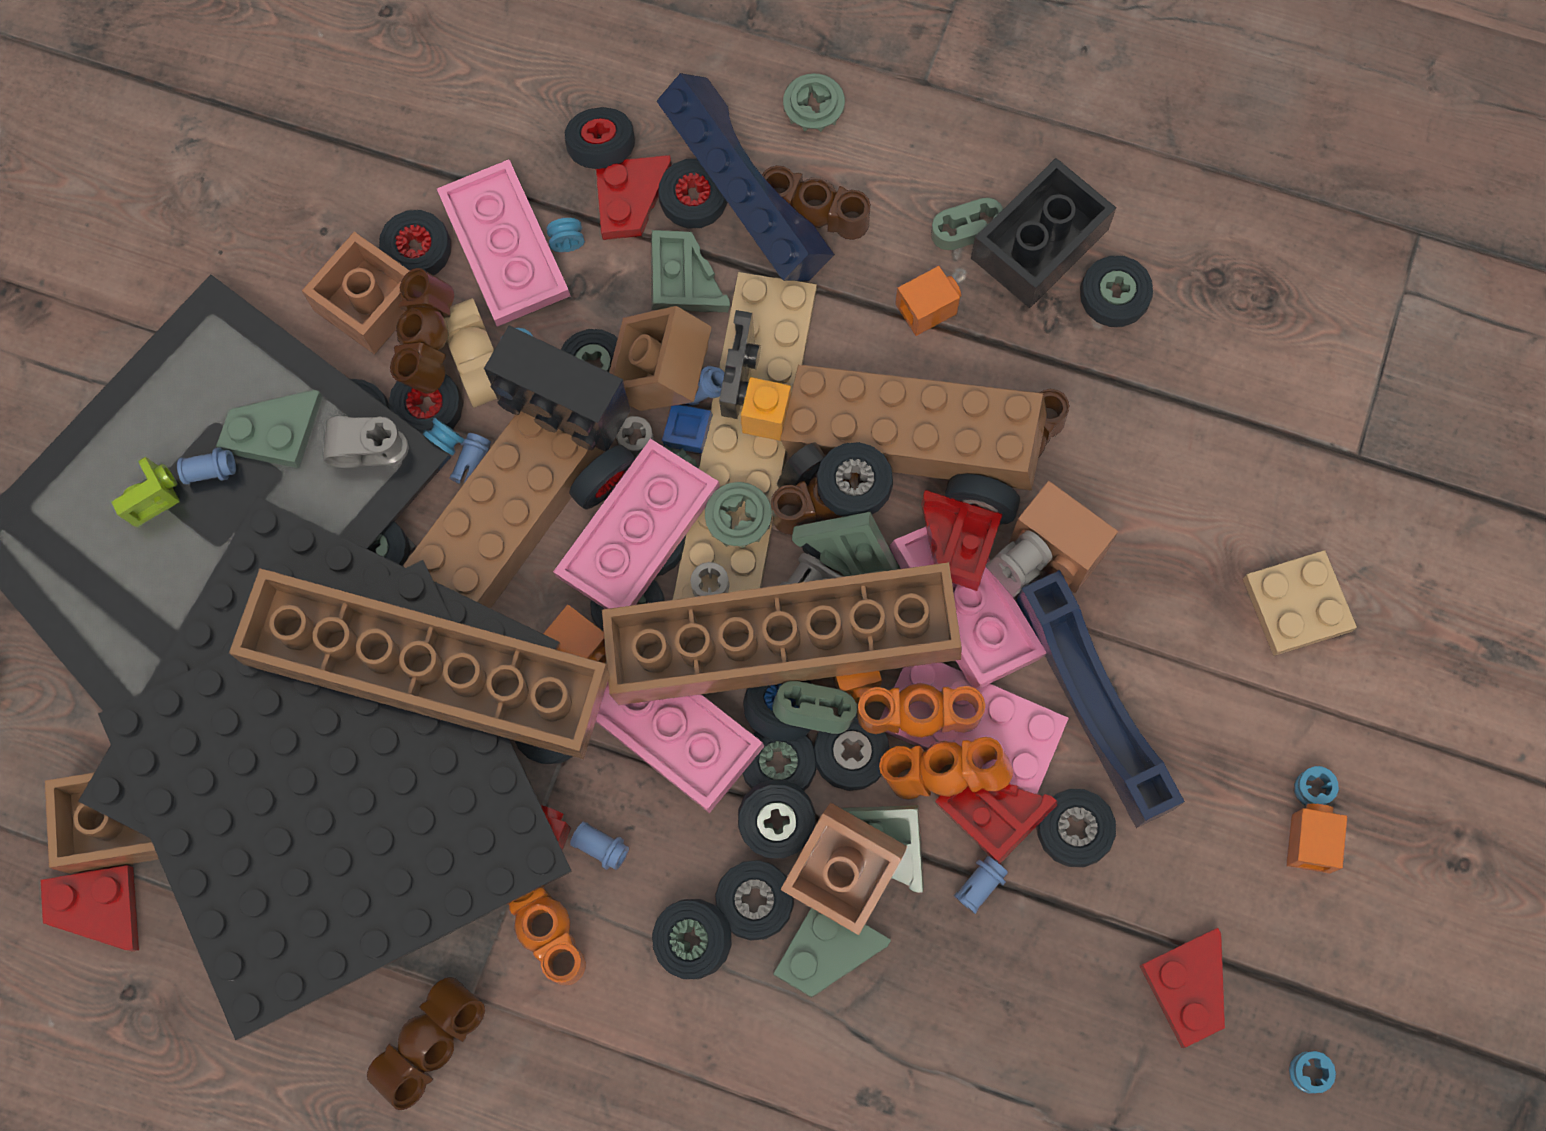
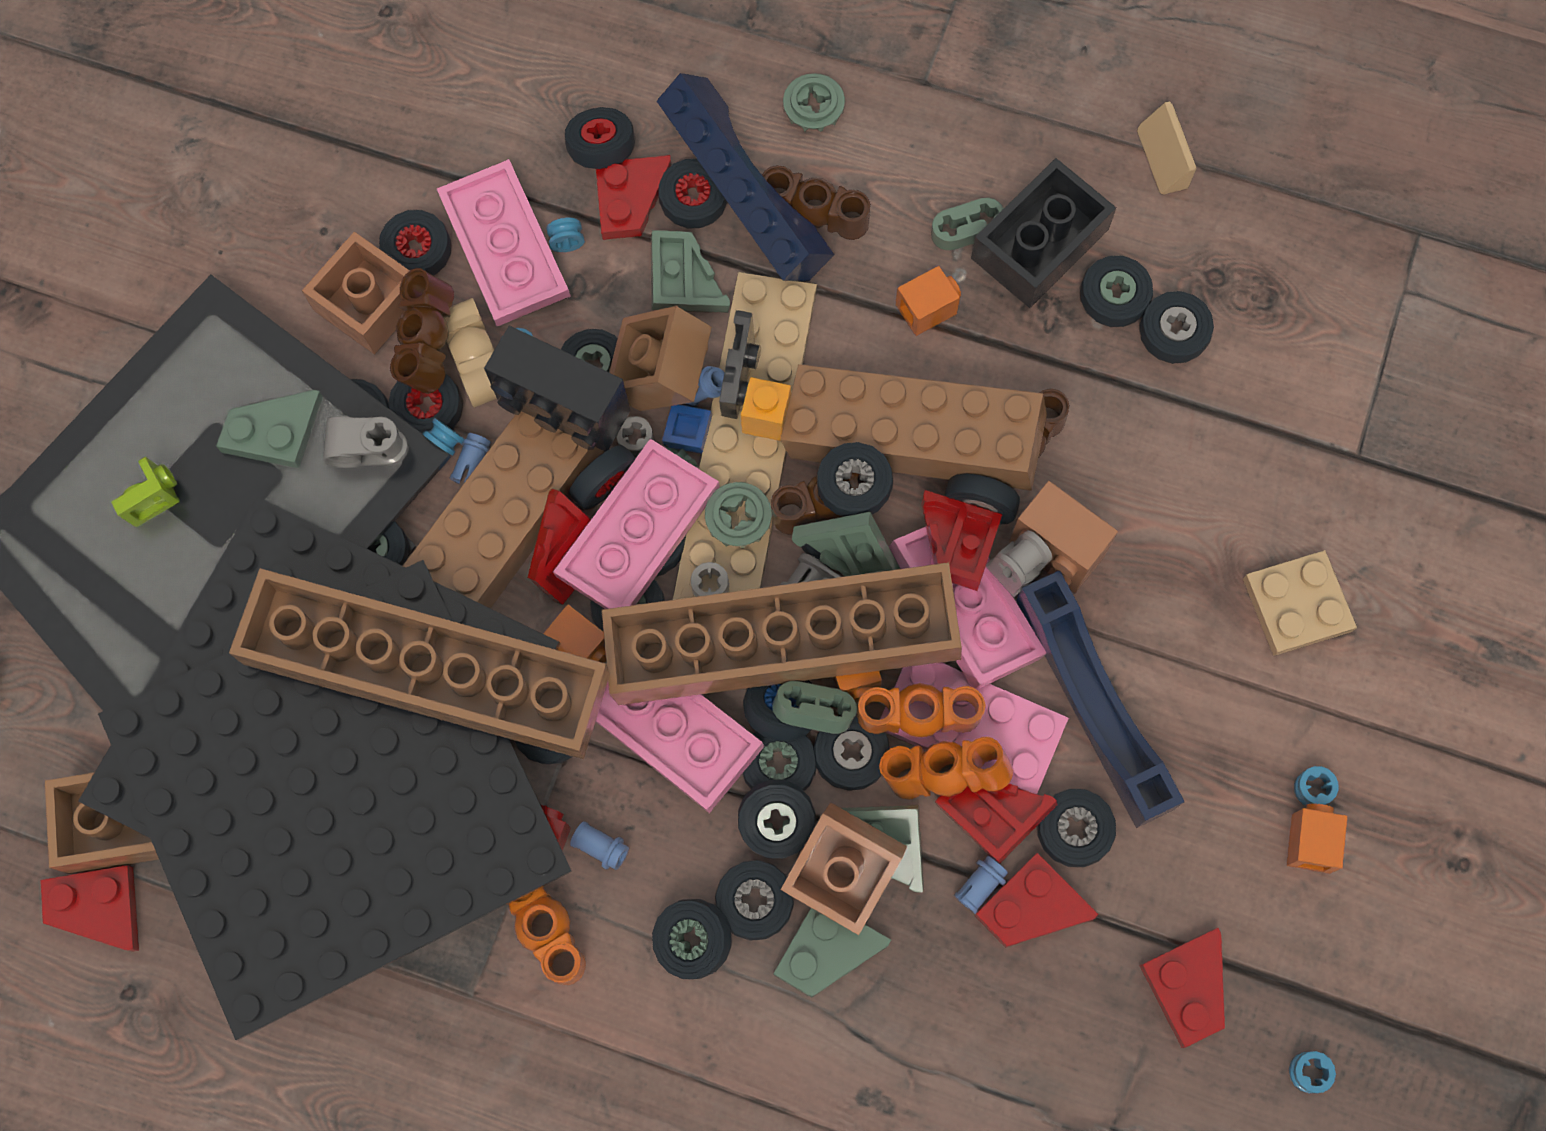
(213, 465): medium blue pin -> none
(425, 1043): reddish brown piece -> none
(558, 531): none -> red wing
(802, 466): black beam -> none
(1033, 905): none -> red wing
(1167, 150): none -> tan slope
(1186, 344): none -> black bush

